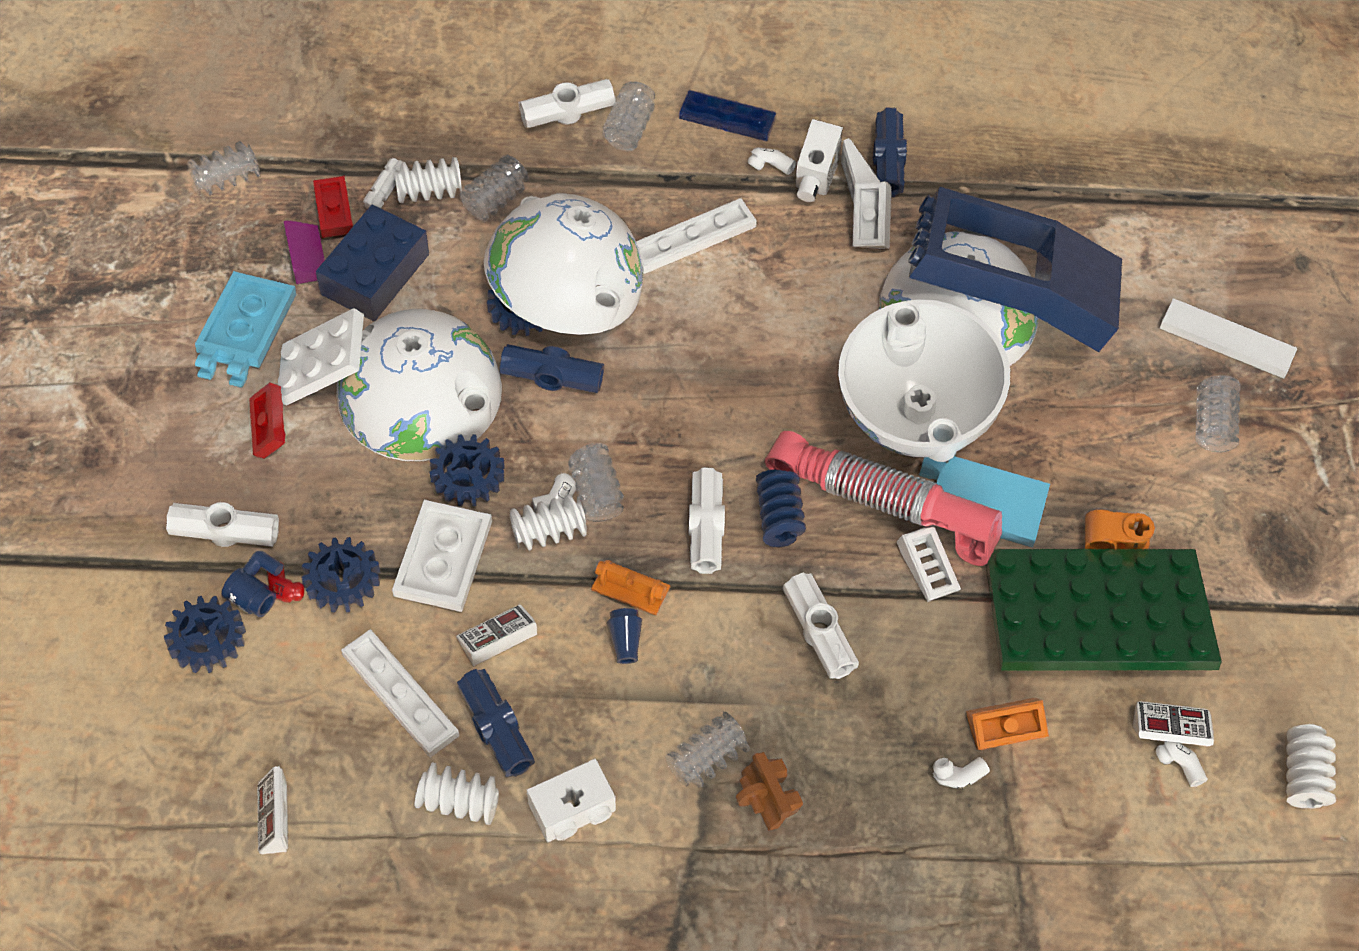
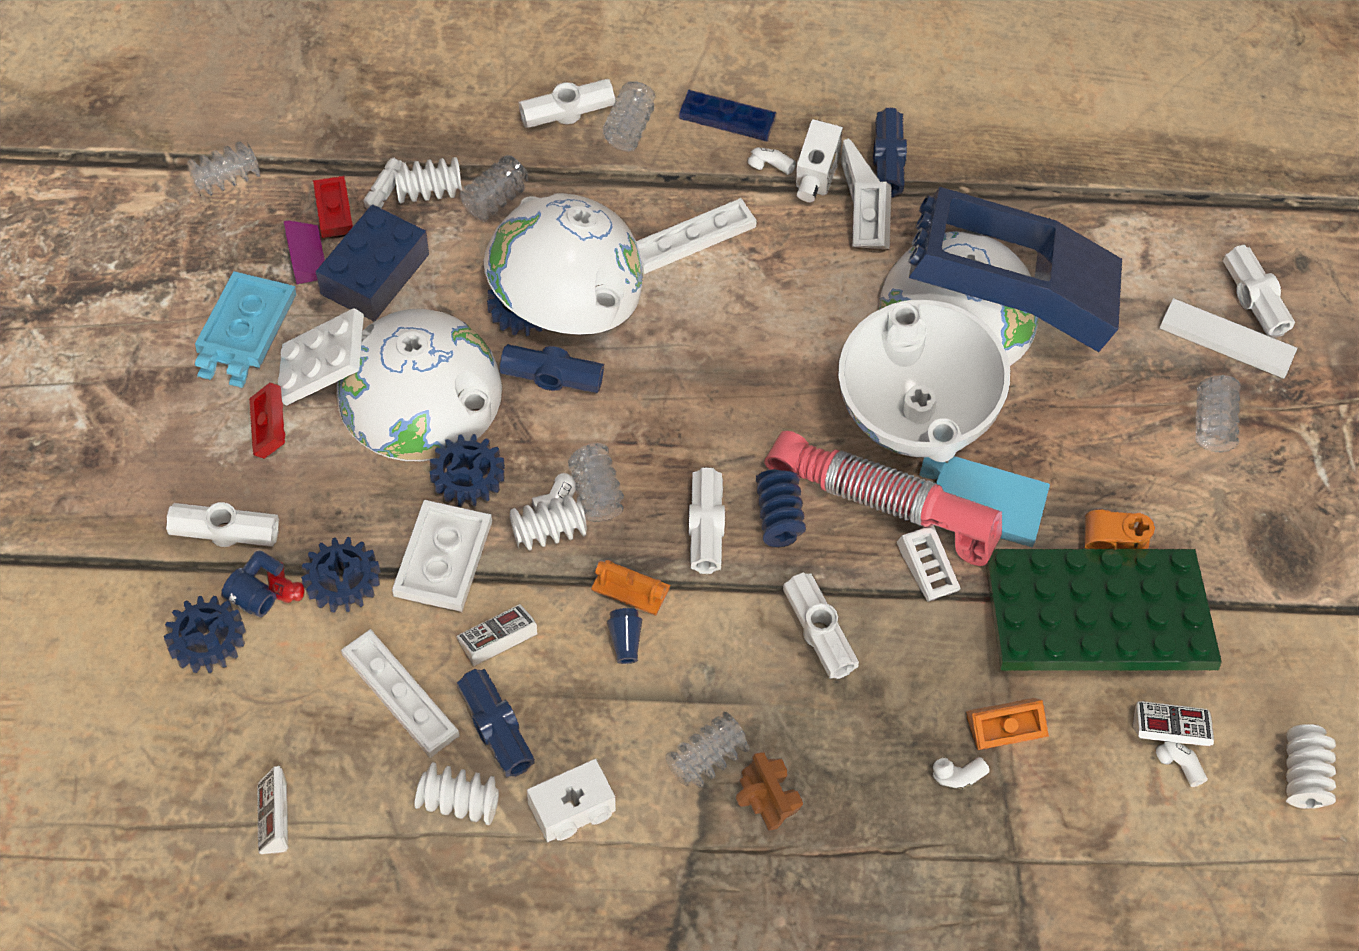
(1258, 291): none -> white piece

